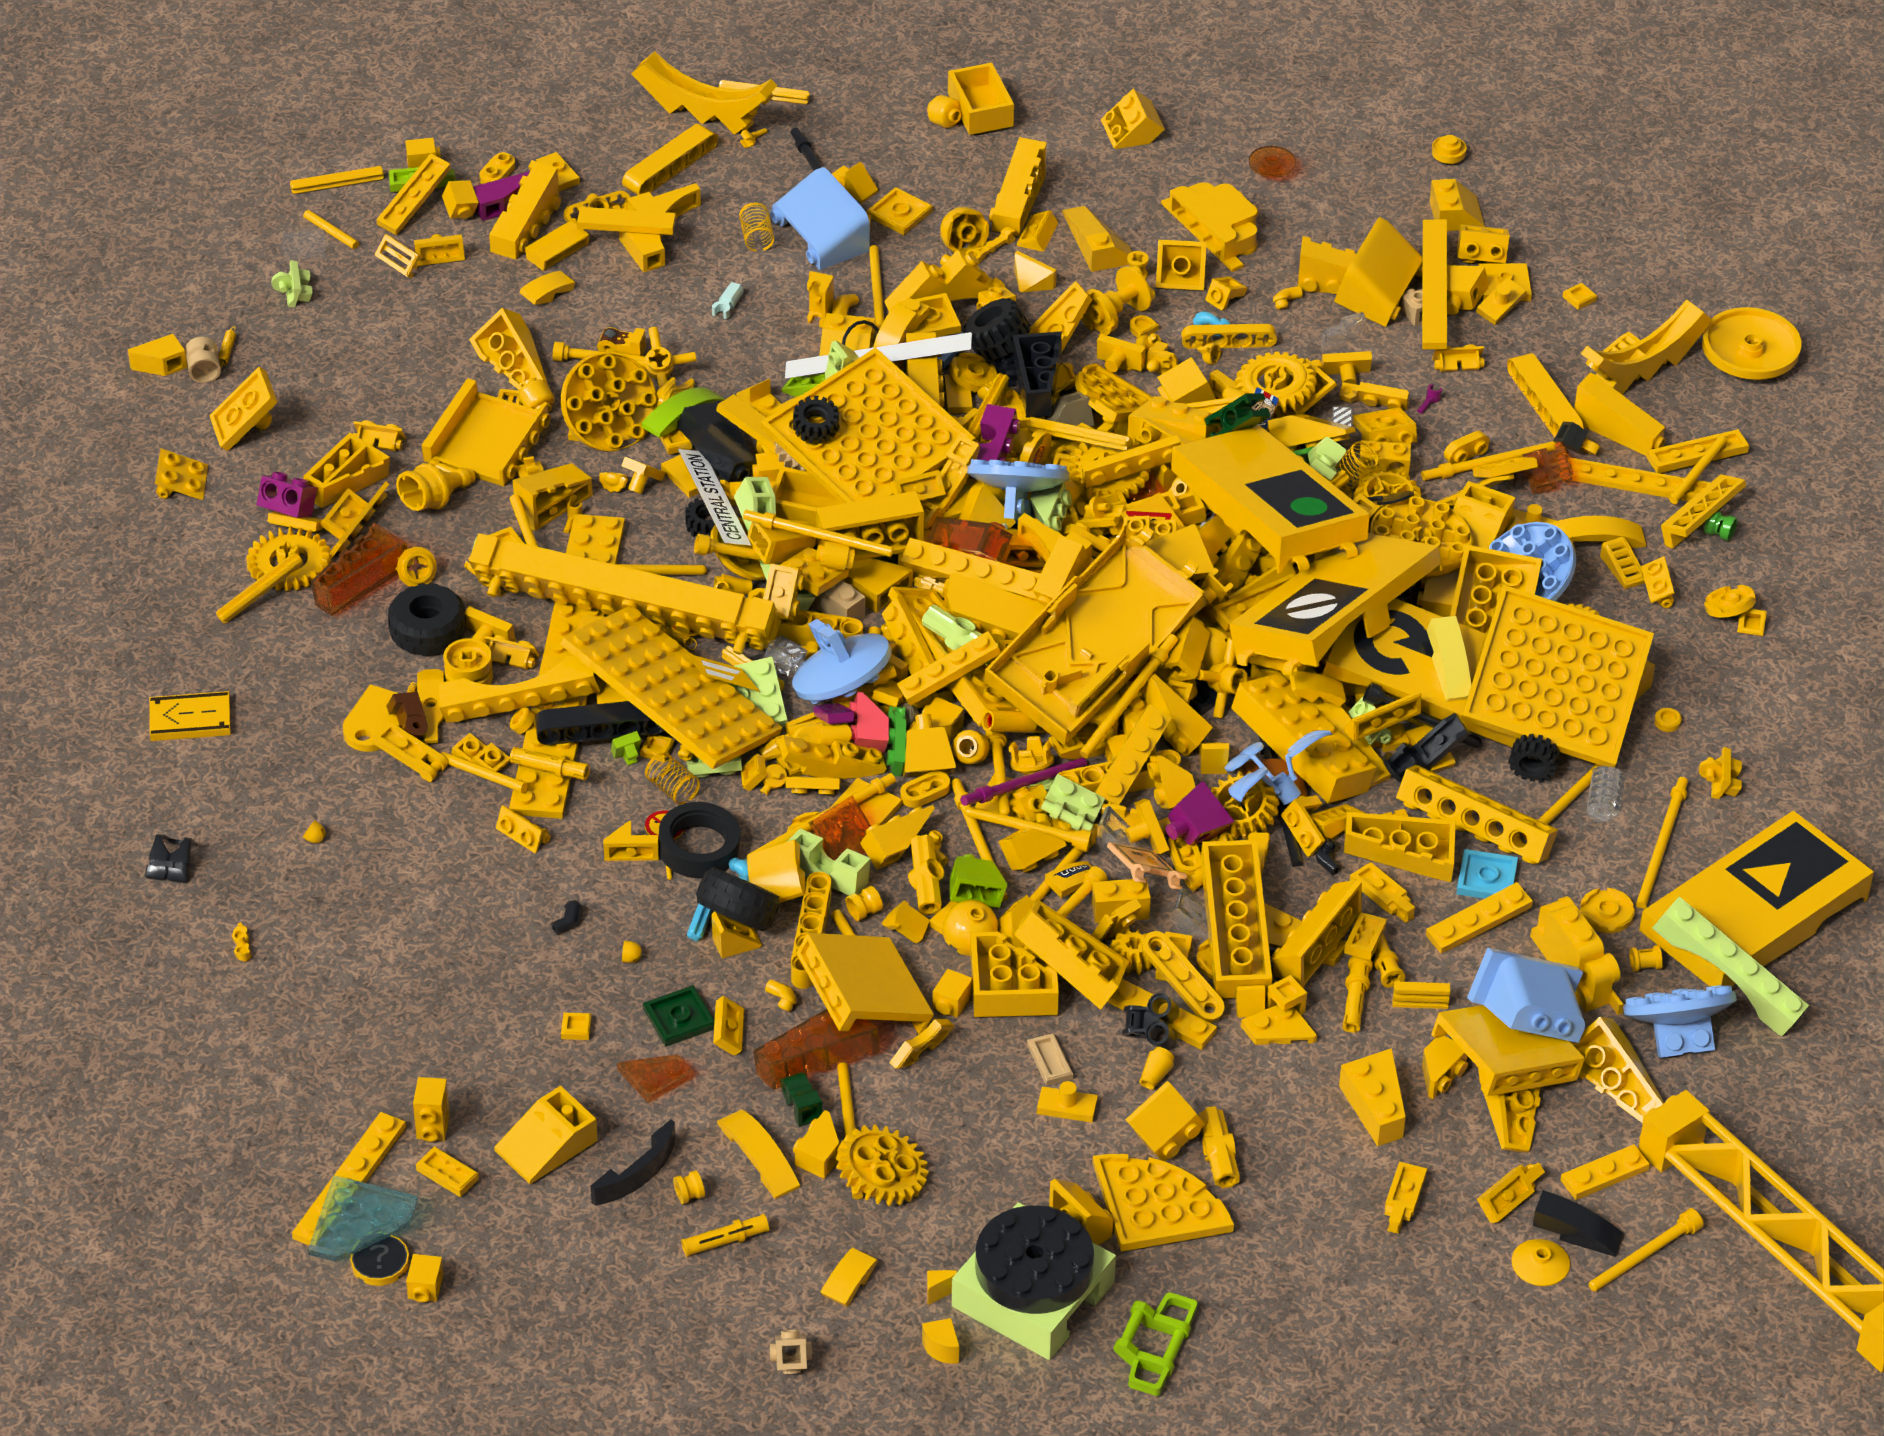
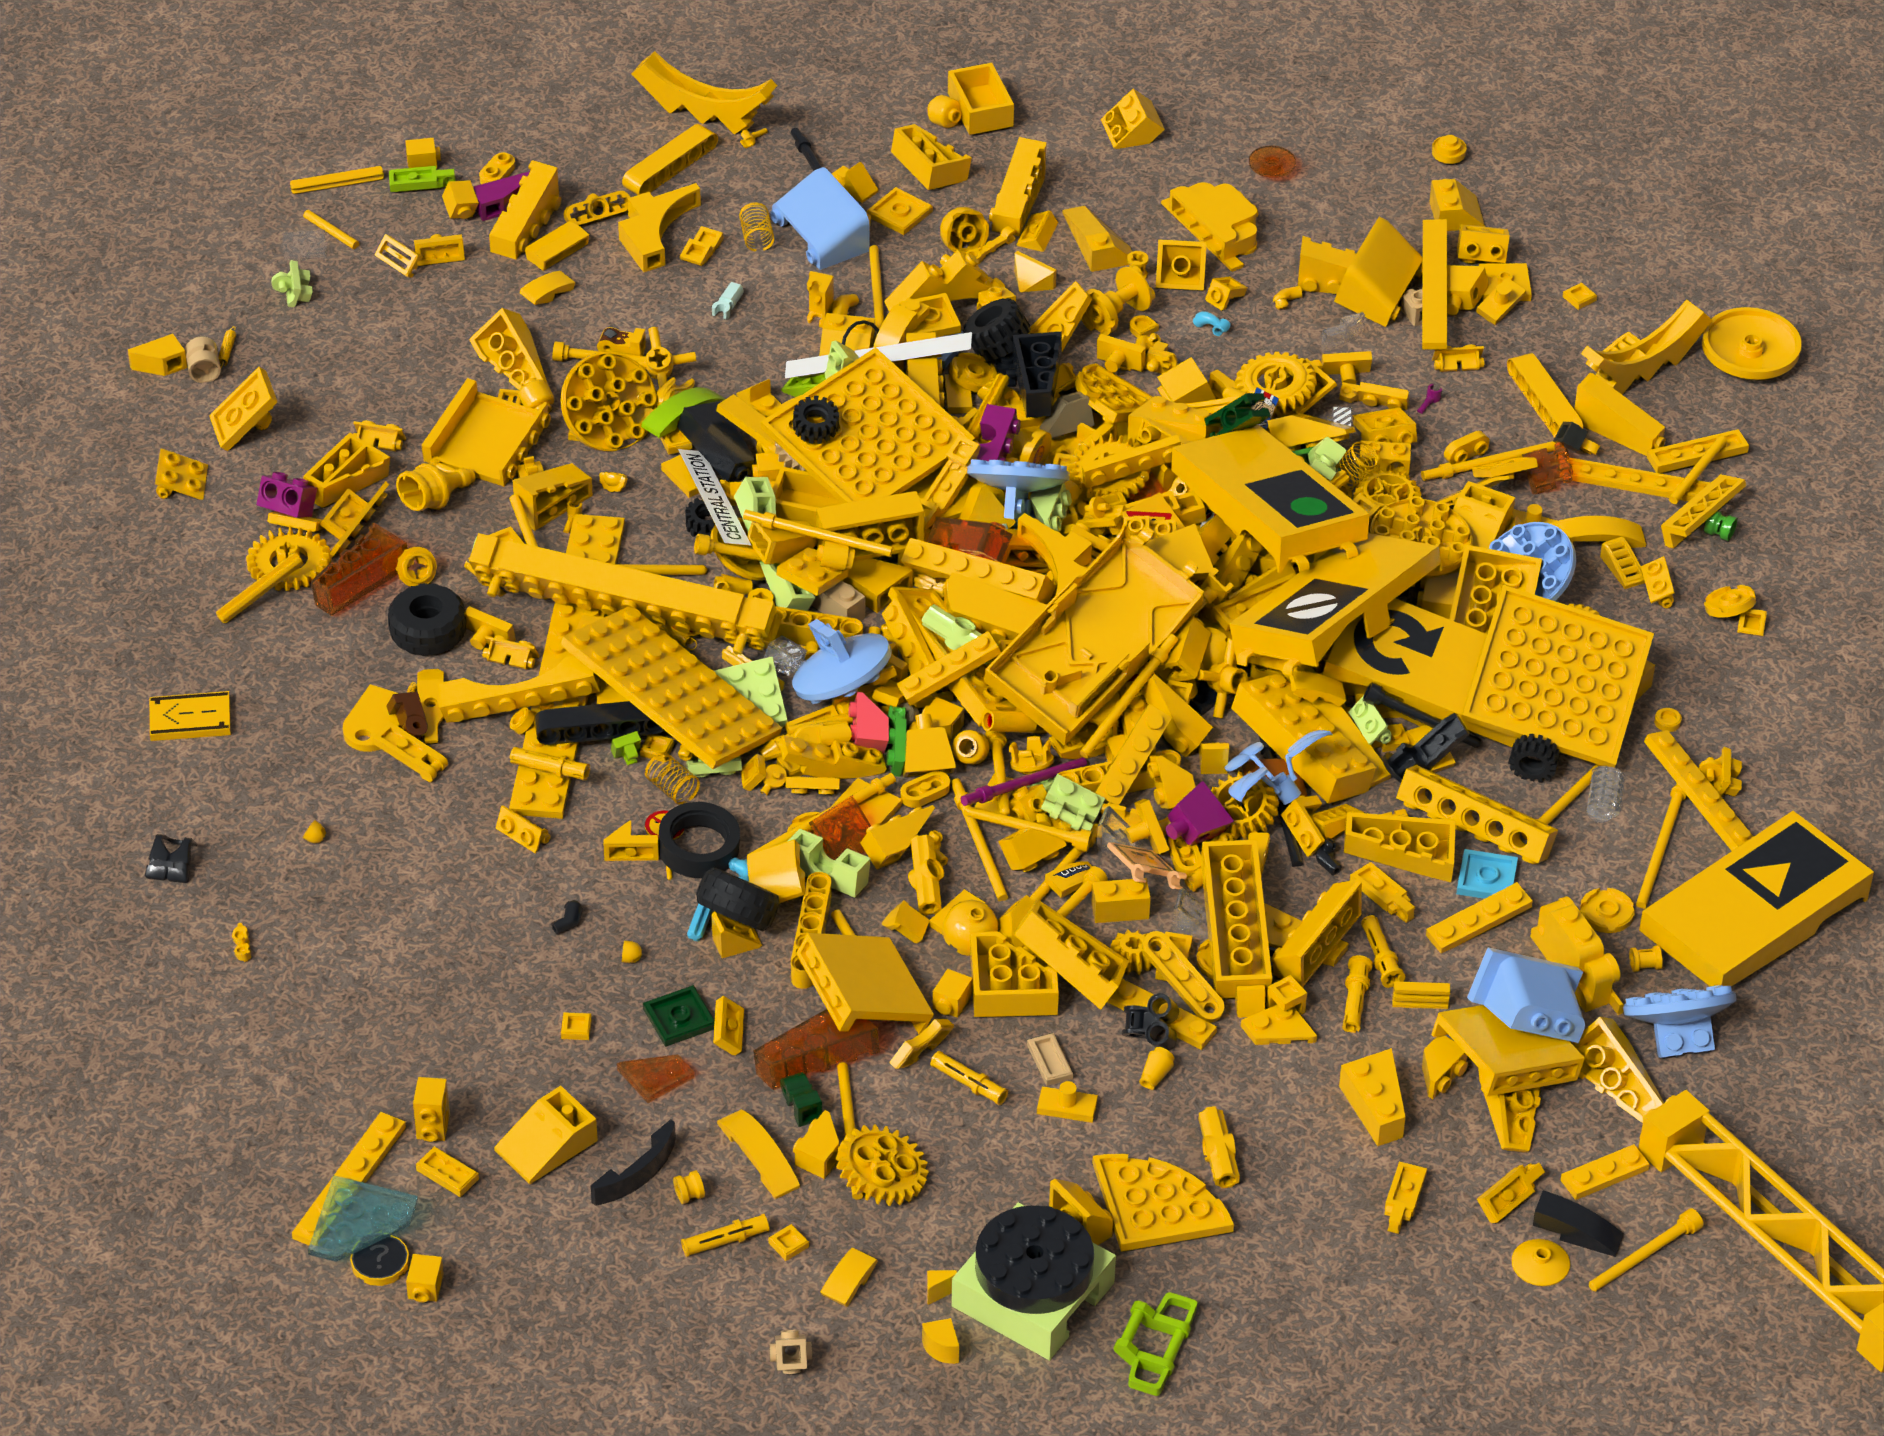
(413, 194): yellow plate -> none
(468, 660): yellow wheel -> none
(476, 752): yellow slope -> none
(485, 773): yellow bar -> none
(566, 176): yellow plate -> none
(626, 220): yellow tile -> none
(641, 474): yellow tile -> none
(702, 246): none -> yellow slope
(722, 672): yellow sticker -> none
(780, 94): yellow axle -> none
(782, 991): yellow arm -> none
(783, 589): yellow bracket -> none
(788, 1242): none -> yellow tile
(833, 713): magenta tile -> none
(866, 902): yellow wheel -> none
(927, 485): yellow plate -> none
(928, 159): none -> yellow wedge
(977, 881): lime torso -> none
(994, 1091): none -> yellow pin
(1064, 562): yellow slope -> none
(1080, 434): yellow axle -> none
(1118, 921): yellow plate -> none
(1165, 1122): yellow slope -> none
(1209, 351): yellow piece -> none
(1229, 332): yellow beam -> none
(1365, 936): yellow tile -> none
(1384, 716): yellow slope -> none
(1392, 498): piece -> none
(1449, 657): light yellow slope -> none
(1698, 789): none -> yellow plate
(1769, 996): yellowish green arch -> none

